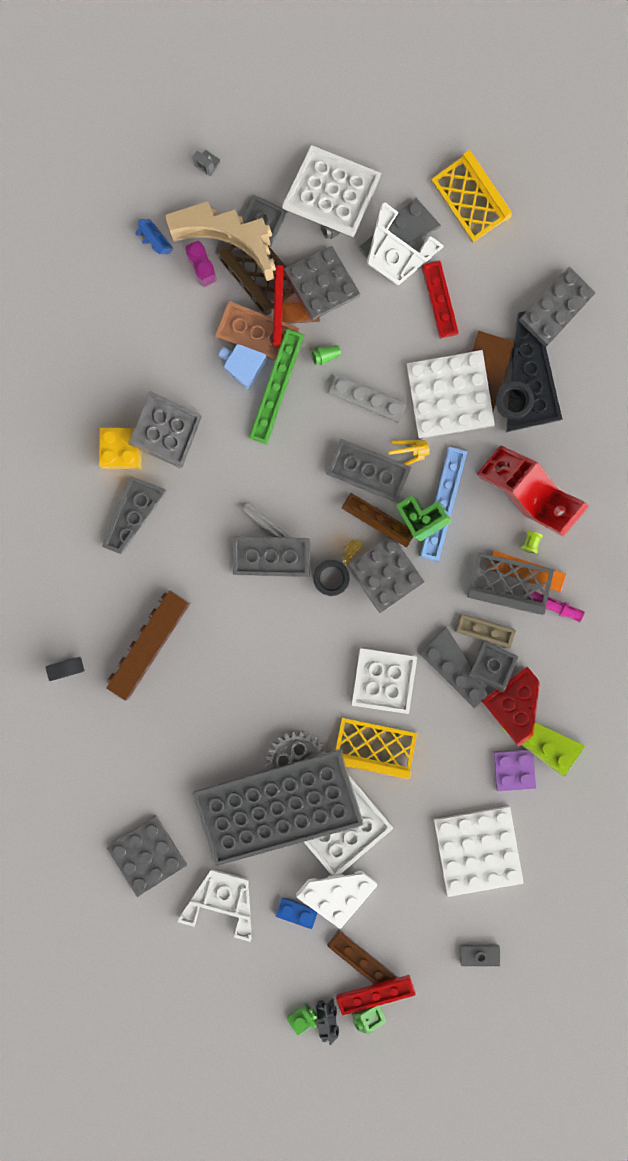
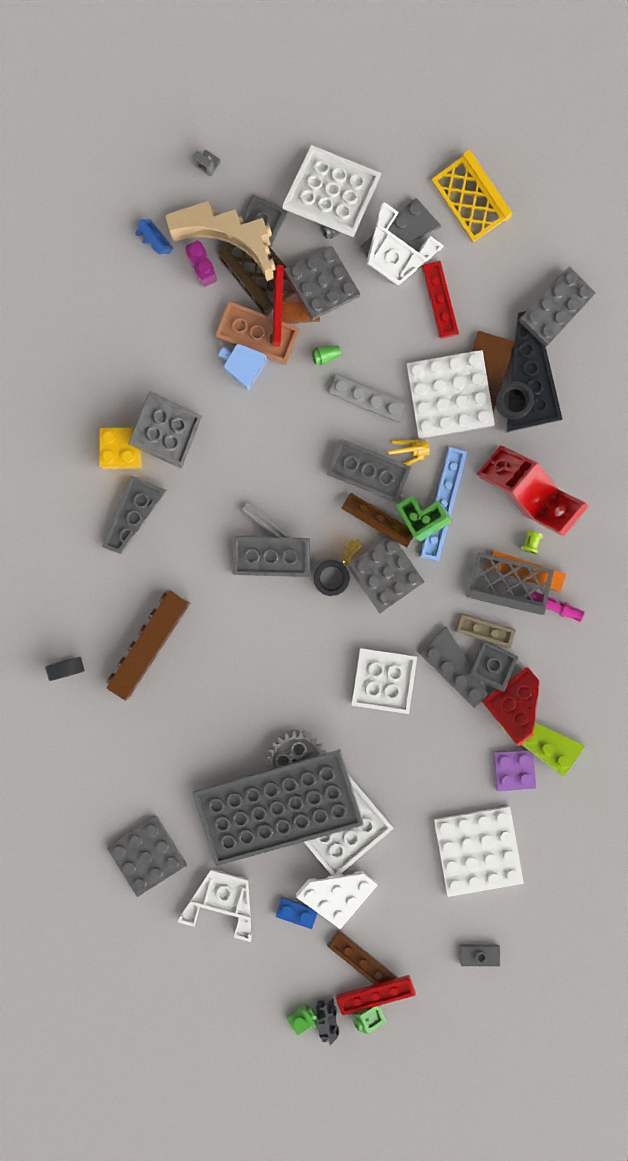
(276, 386): bright green tile -> none
(376, 765): yellow fence -> none

